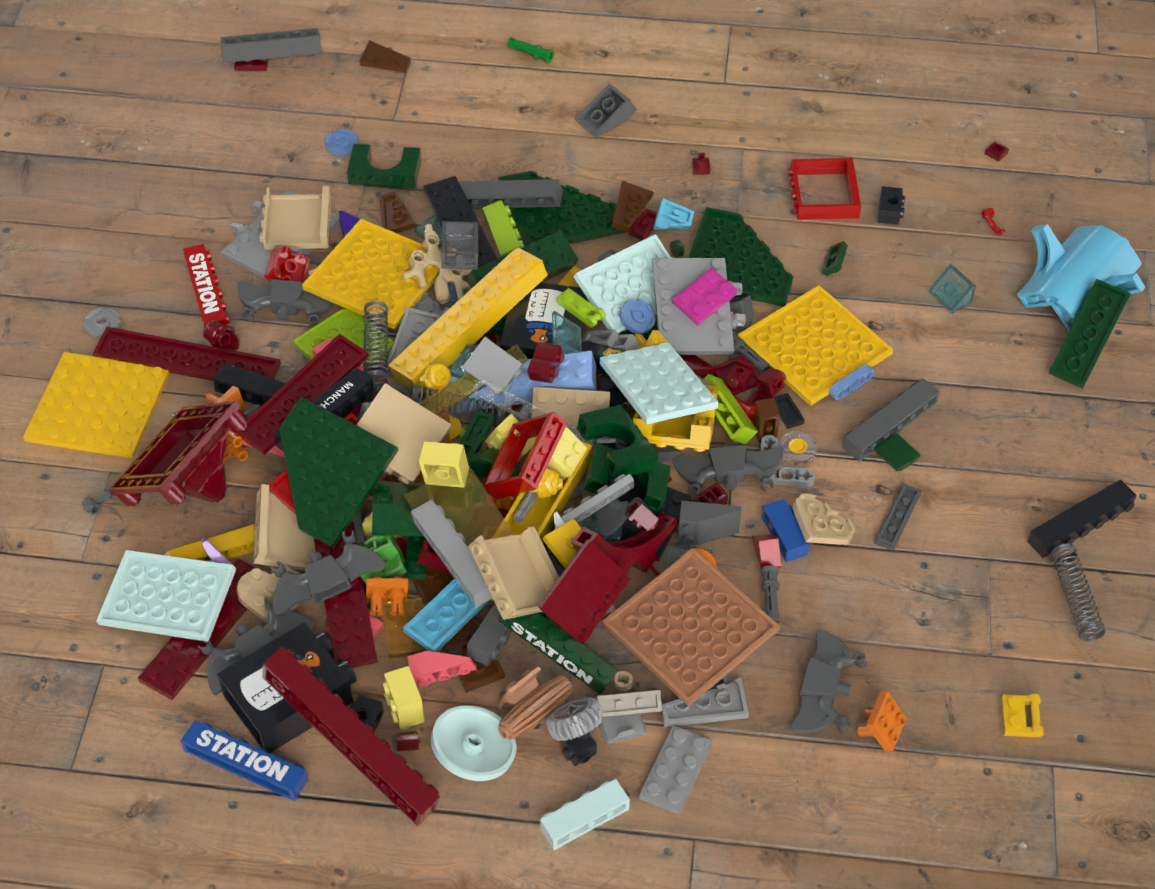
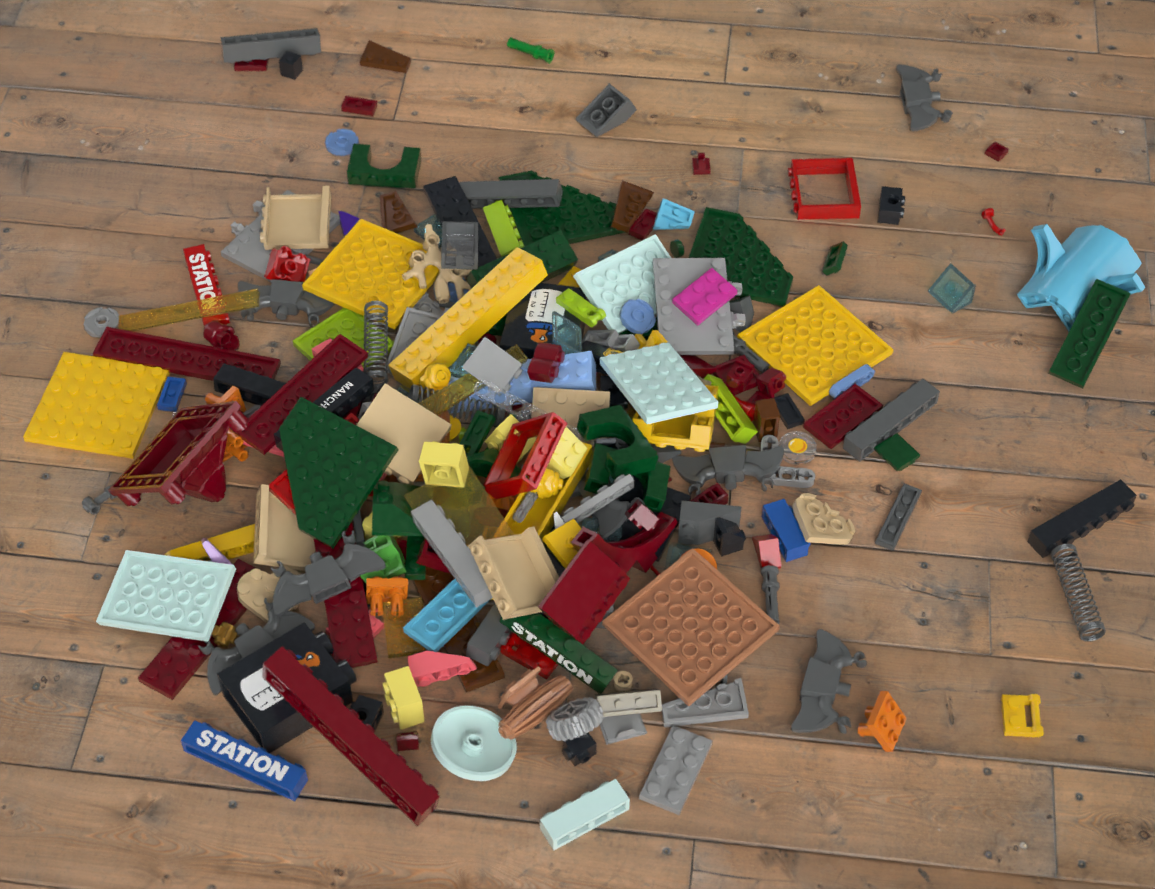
(171, 394): none -> blue plate
(189, 310): none -> clear yellow tile
(224, 635): none -> pearl gold gear
(290, 65): none -> black brick
(359, 106): none -> dark red plate
(528, 656): none -> red plate
(728, 536): none -> black slope
(842, 416): none -> dark red plate
(918, 97): none -> dark grey torso

